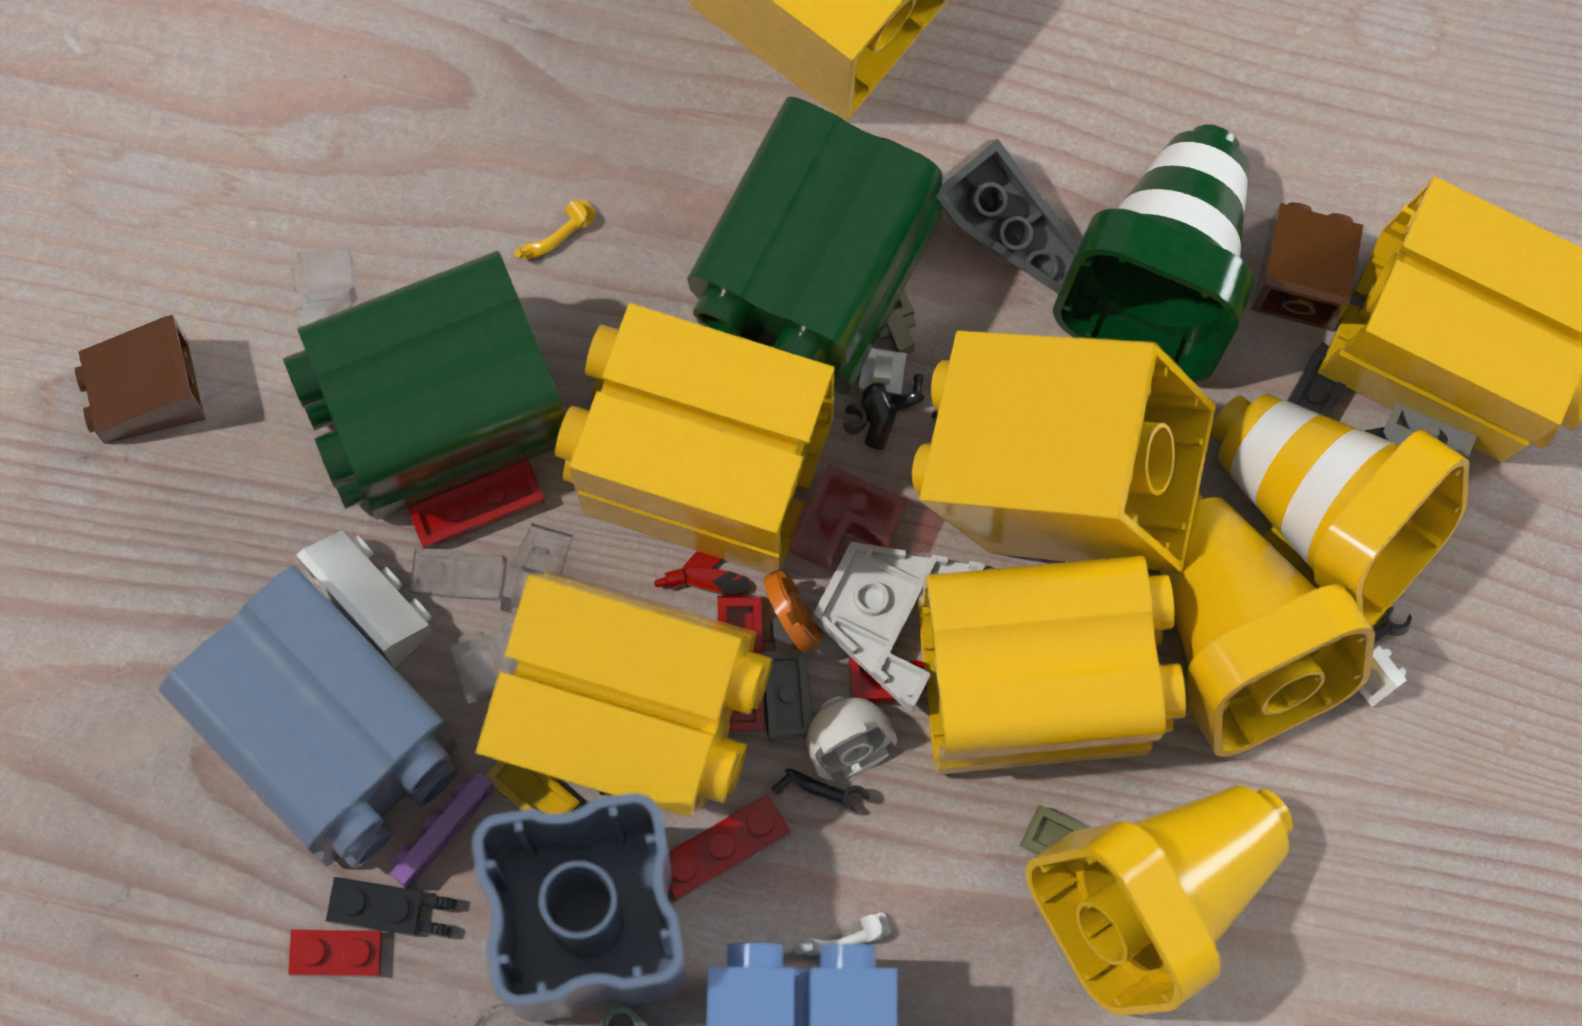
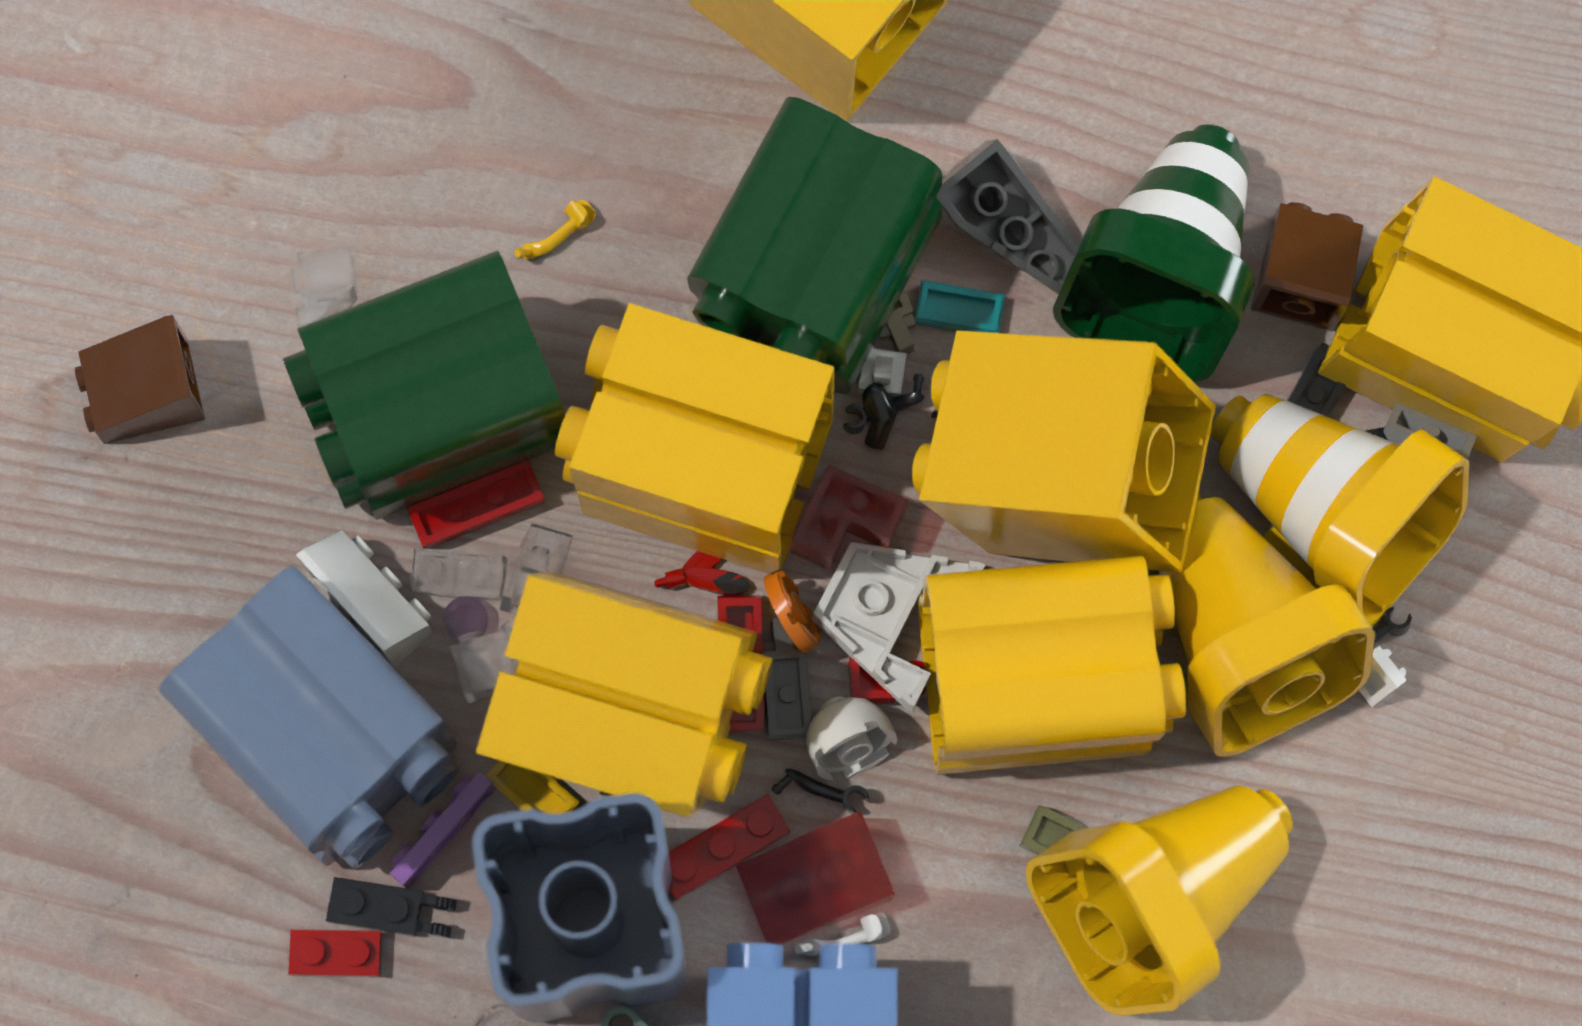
(465, 616): none -> clear purple tile
(816, 880): none -> clear red slope
(958, 308): none -> teal tile

